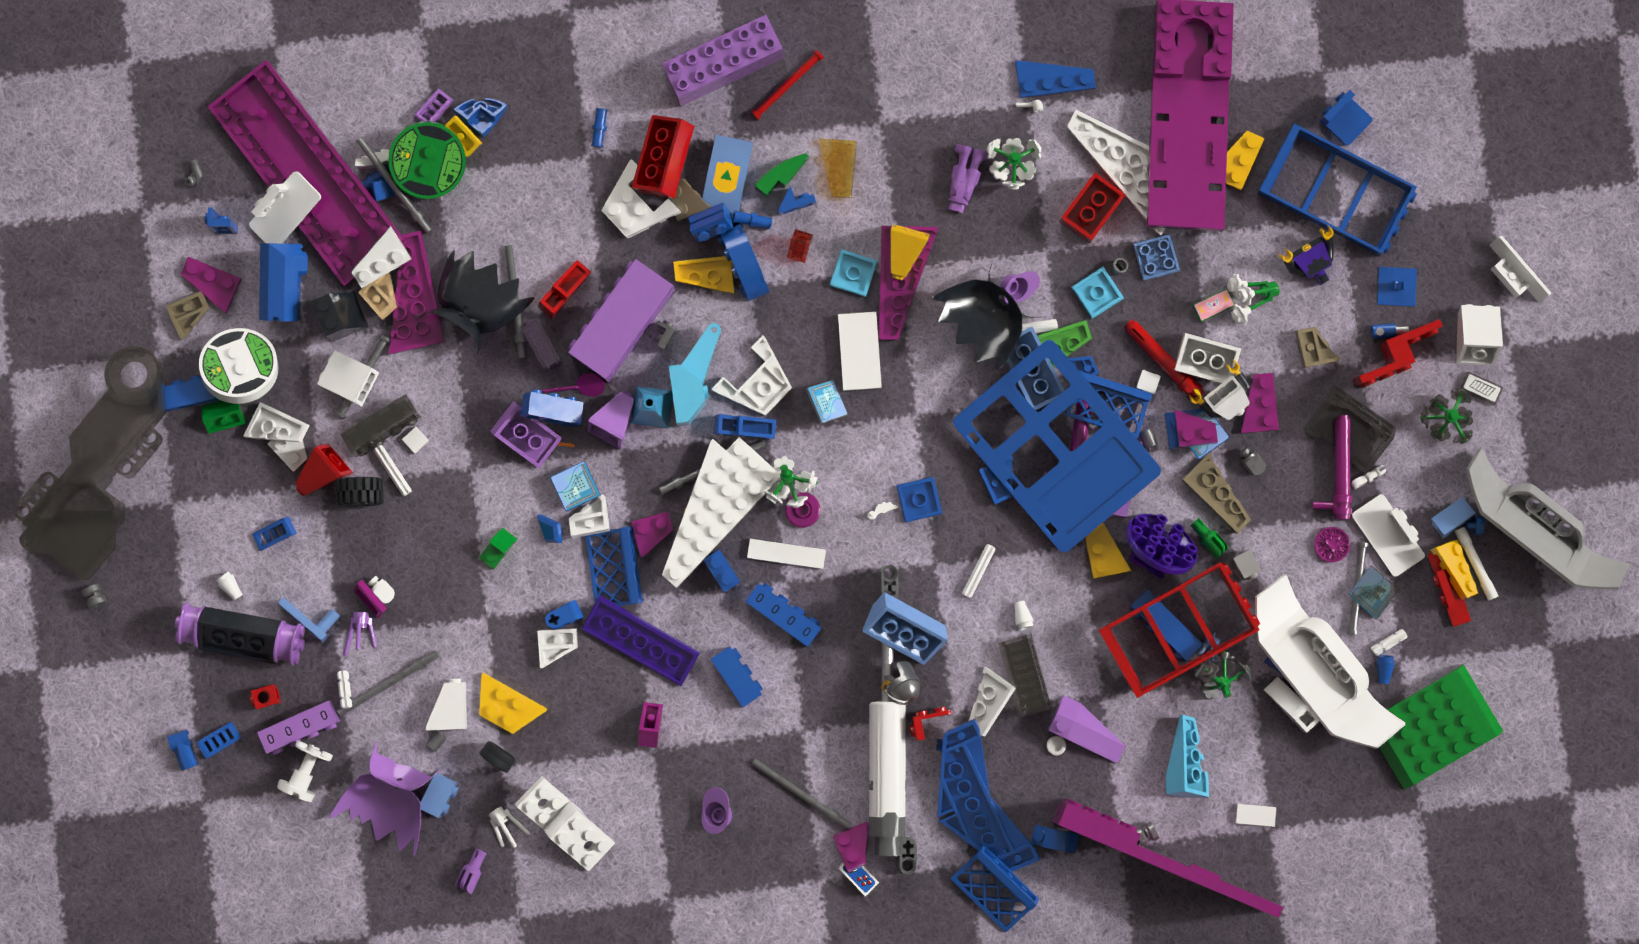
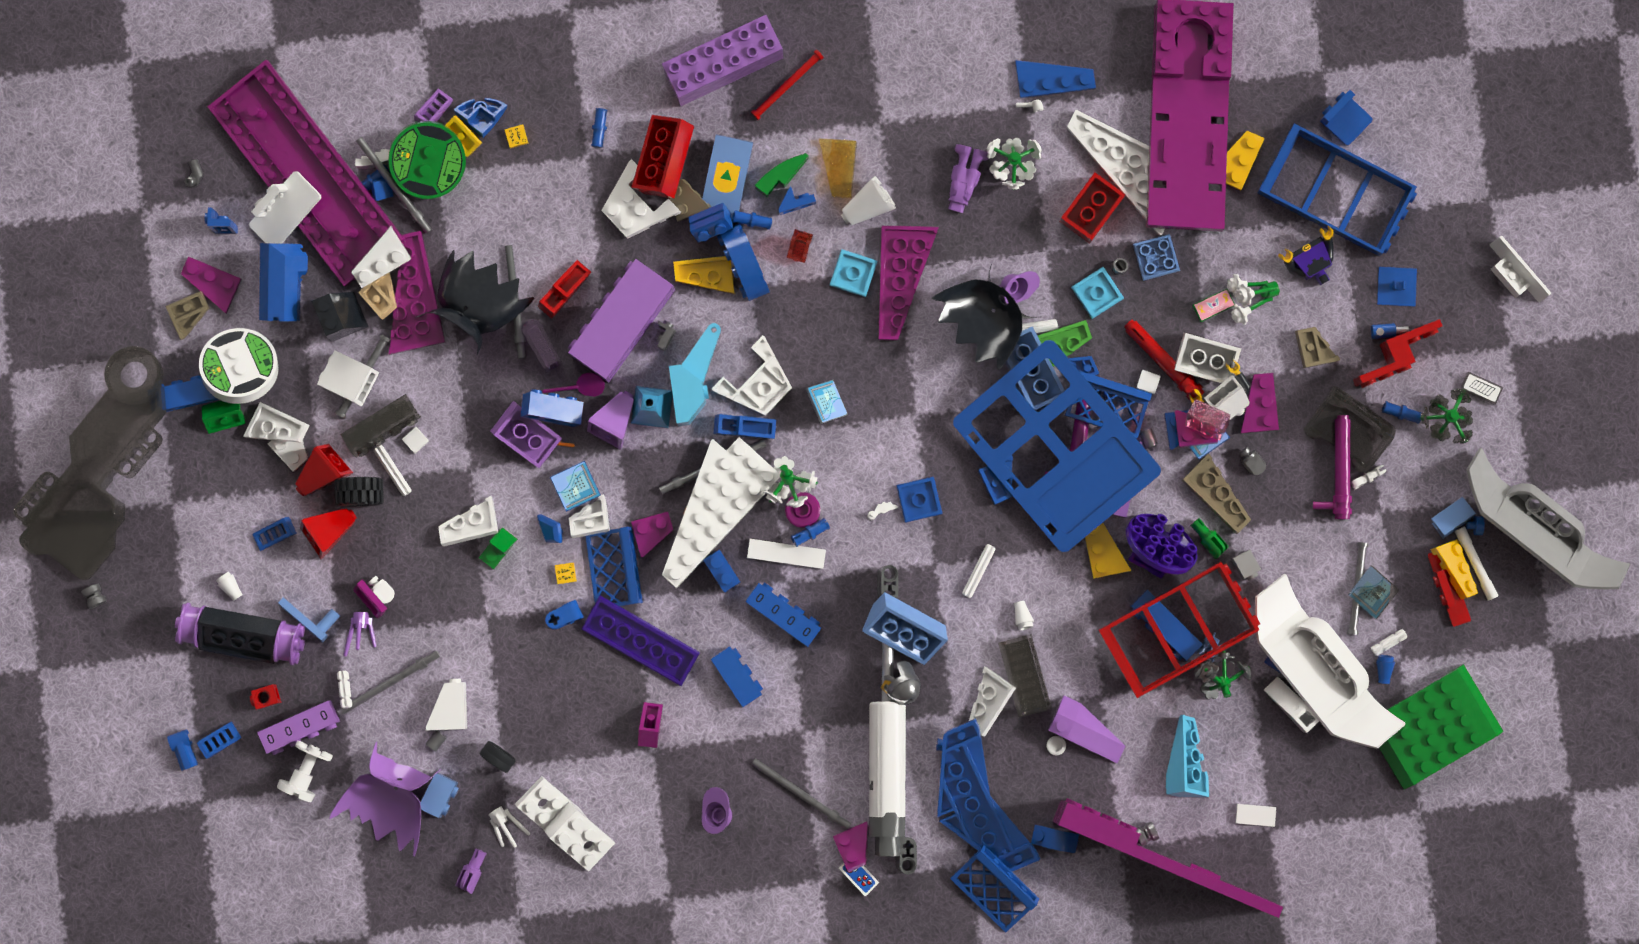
(327, 529): none -> red slope
(473, 524): none -> white wing
(506, 706): yellow wing -> none
(516, 136): none -> yellow tile
(555, 644): white wing -> none
(565, 573): none -> yellow tile
(810, 532): none -> blue pin
(859, 351): white tile -> none
(868, 203): none -> white cone
(905, 249): yellow slope -> none
(916, 728): red bracket -> none
(1207, 419): none -> clear pink brick
(1332, 544): magenta wheel -> none
(1389, 534): white bracket -> none
(1401, 412): none -> blue pin
(1478, 335): white slope -> none

